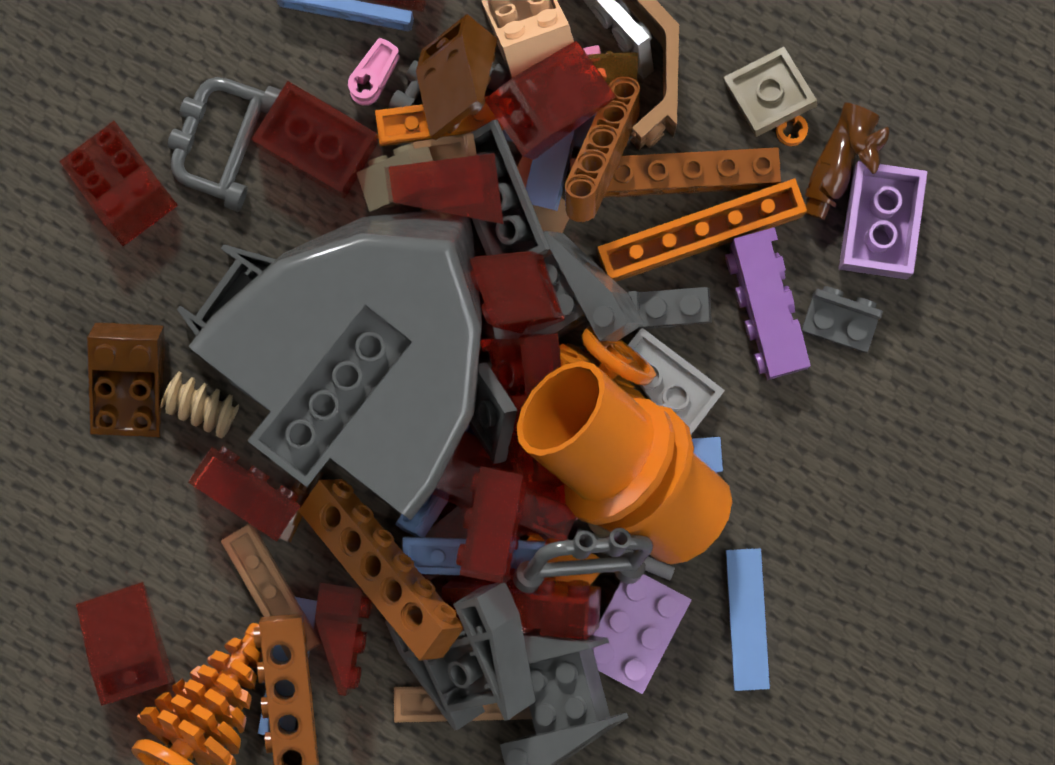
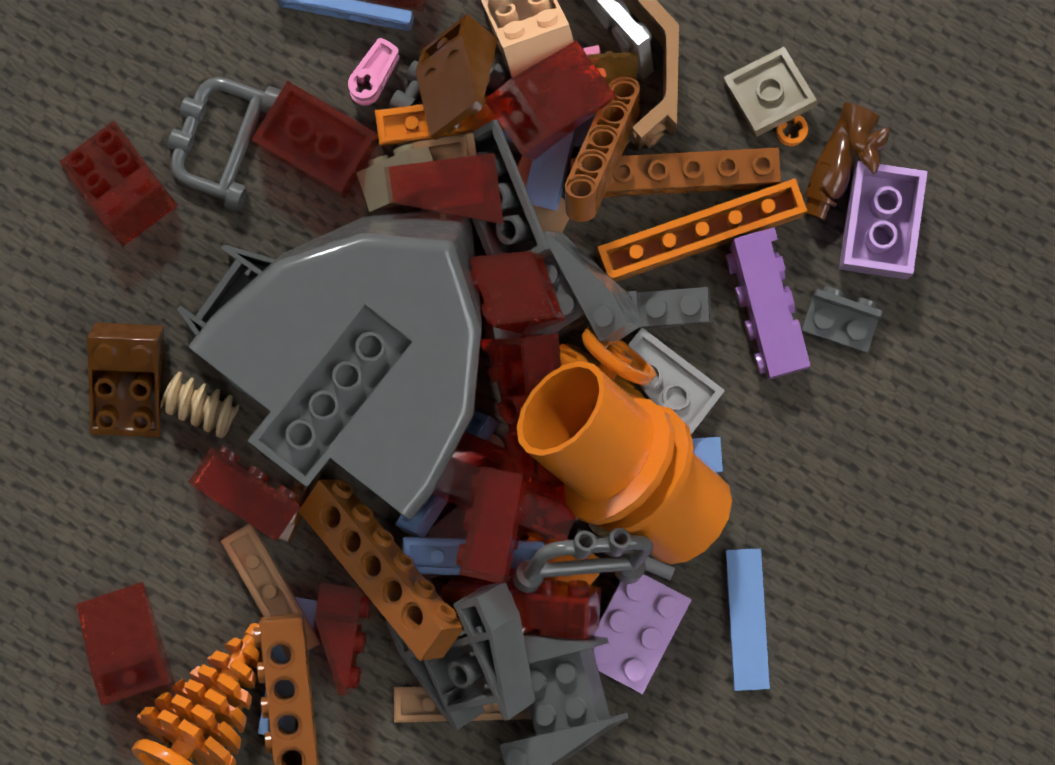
(493, 415): dark grey tile -> none

